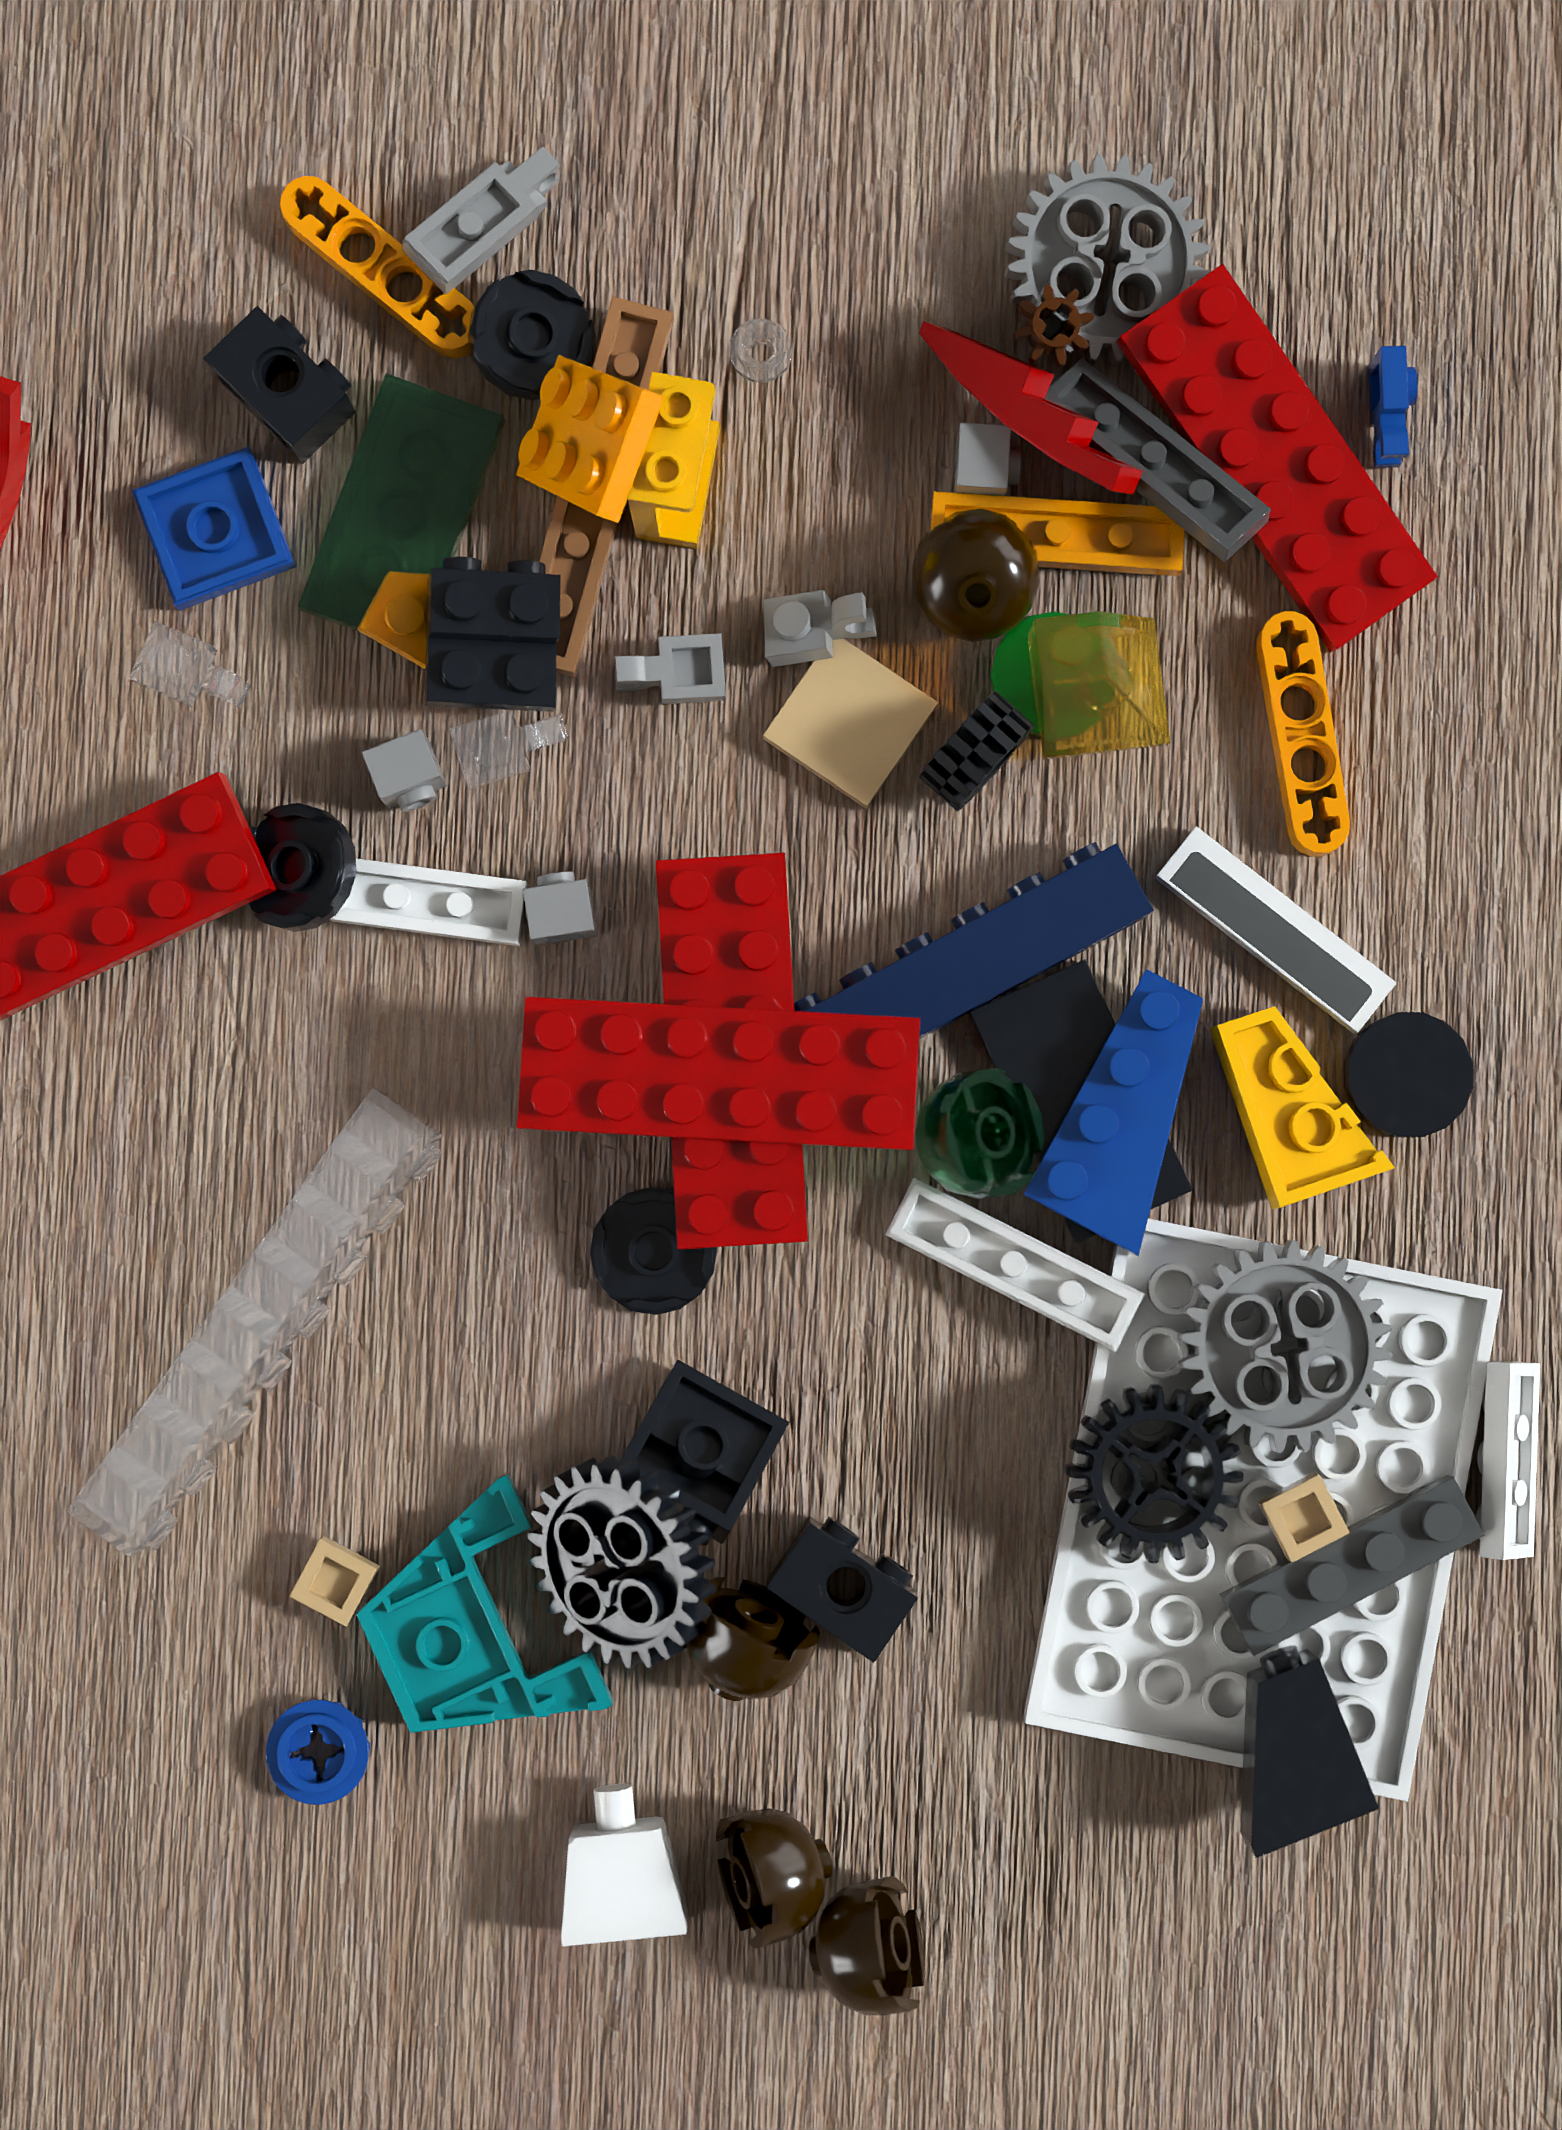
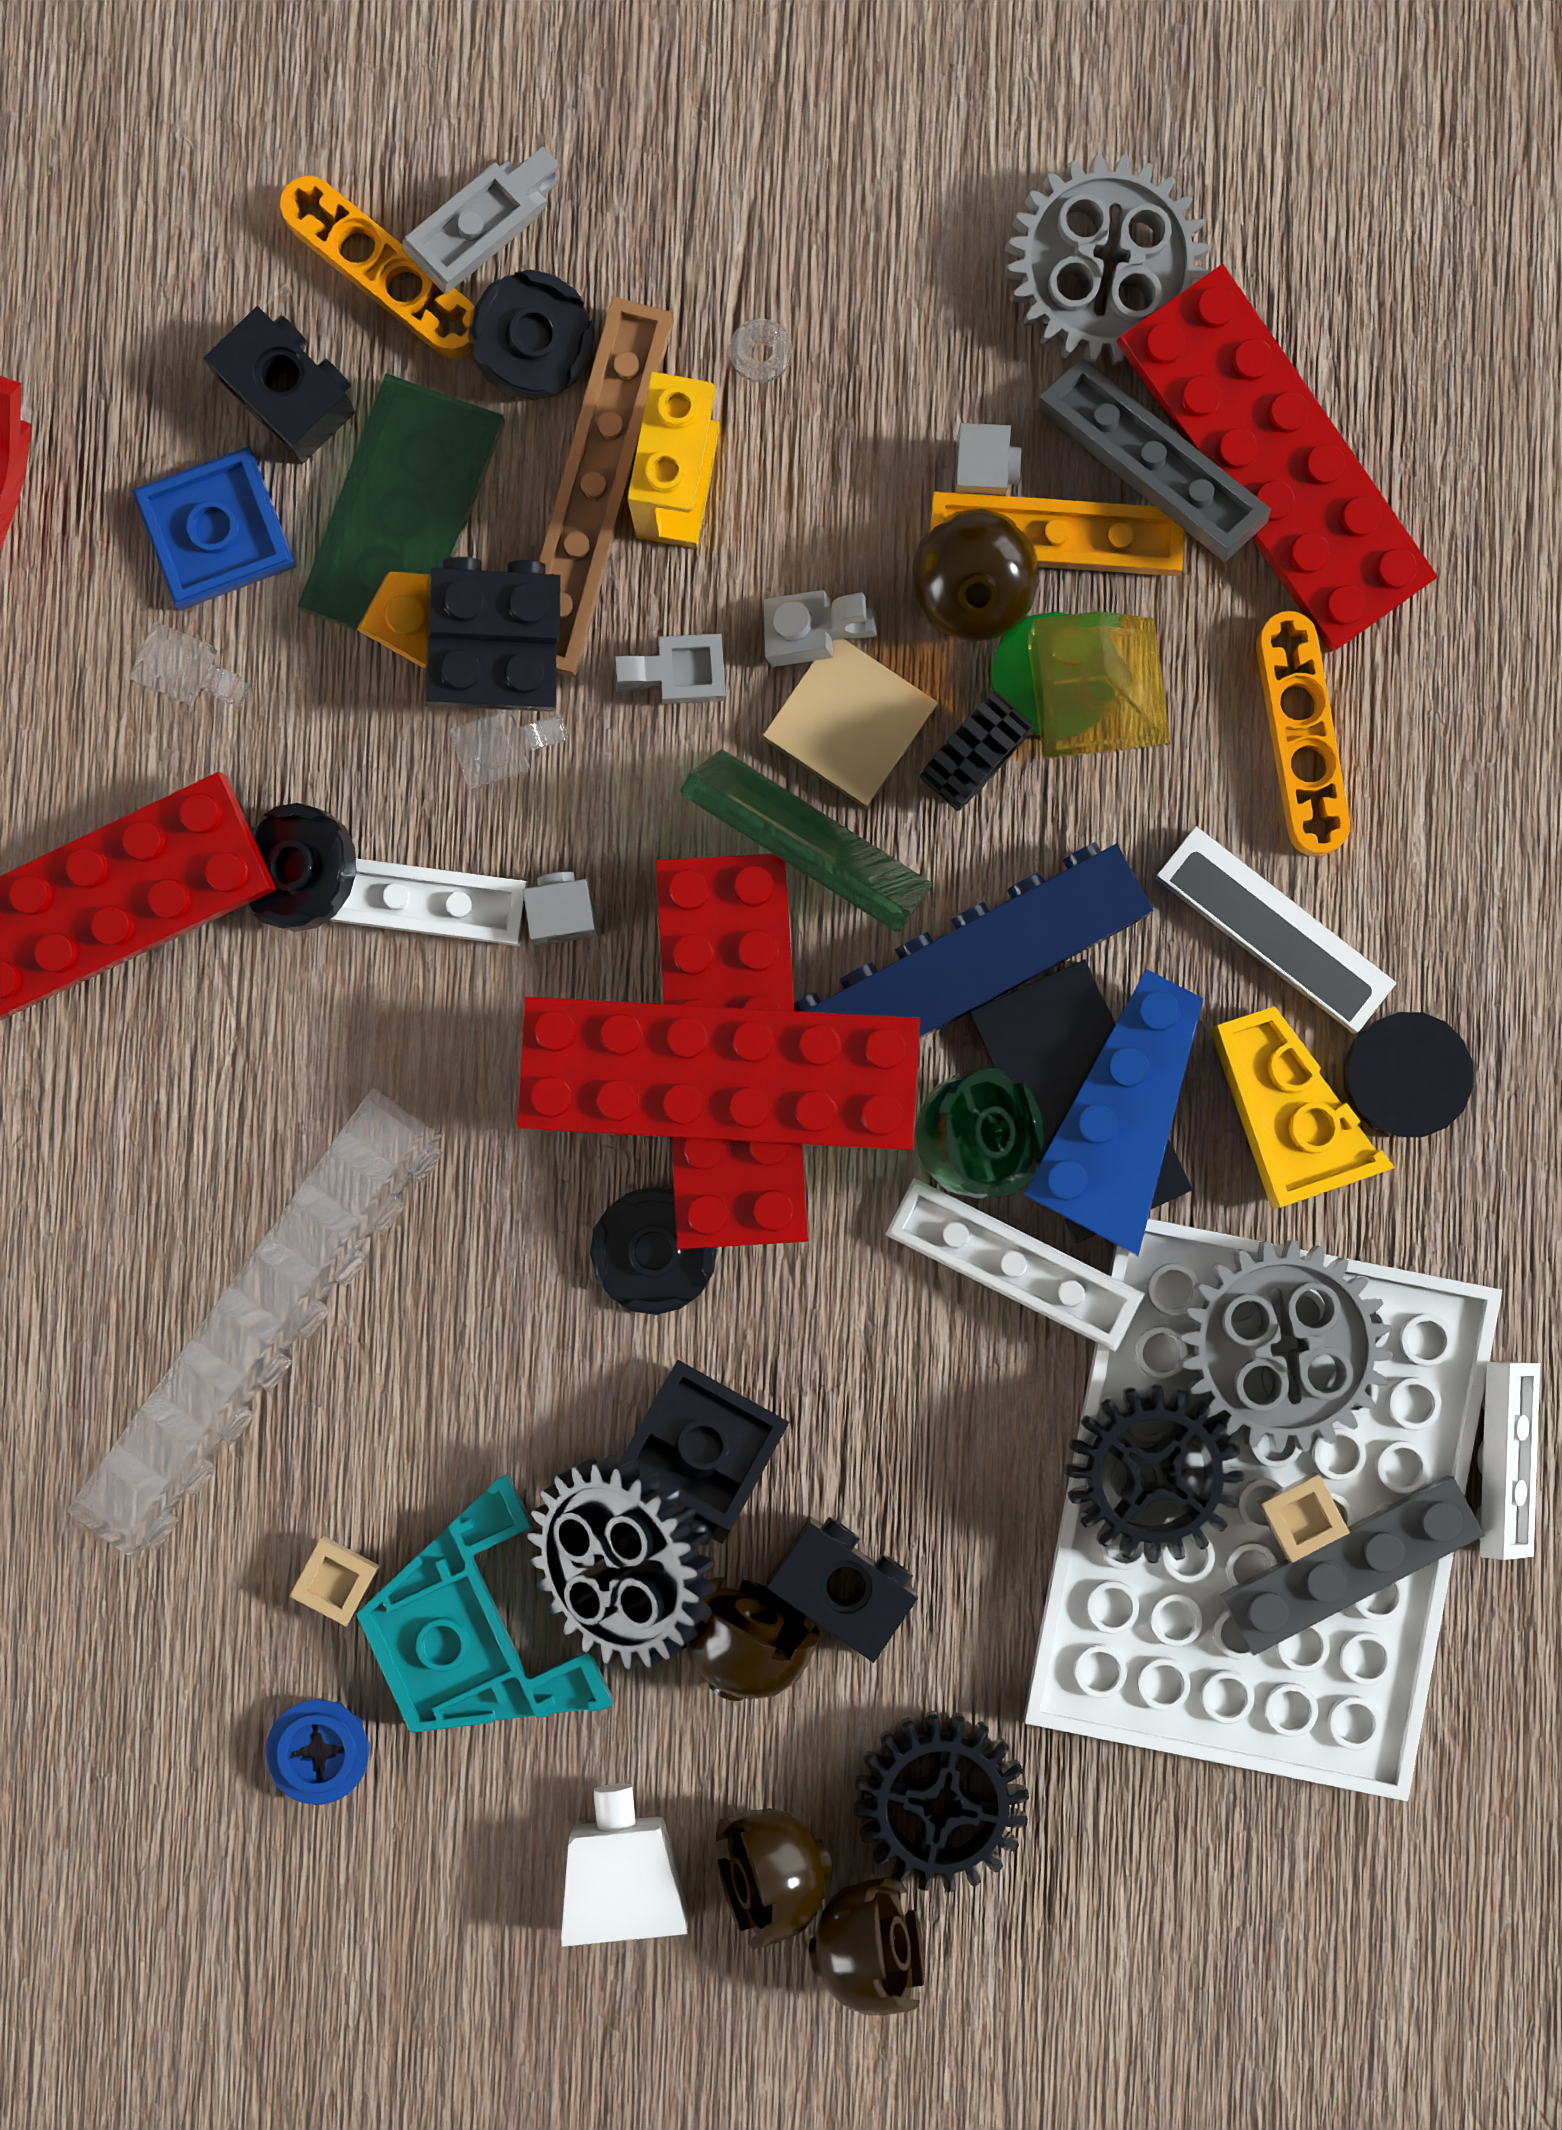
(405, 771): light grey plate -> none
(588, 437): light orange plate -> none
(806, 839): none -> clear green tile
(929, 1857): none -> black gear
(1016, 396): red slope -> none
(1035, 326): reddish brown gear -> none
(1296, 1755): black slope -> none
(1390, 394): blue plate -> none

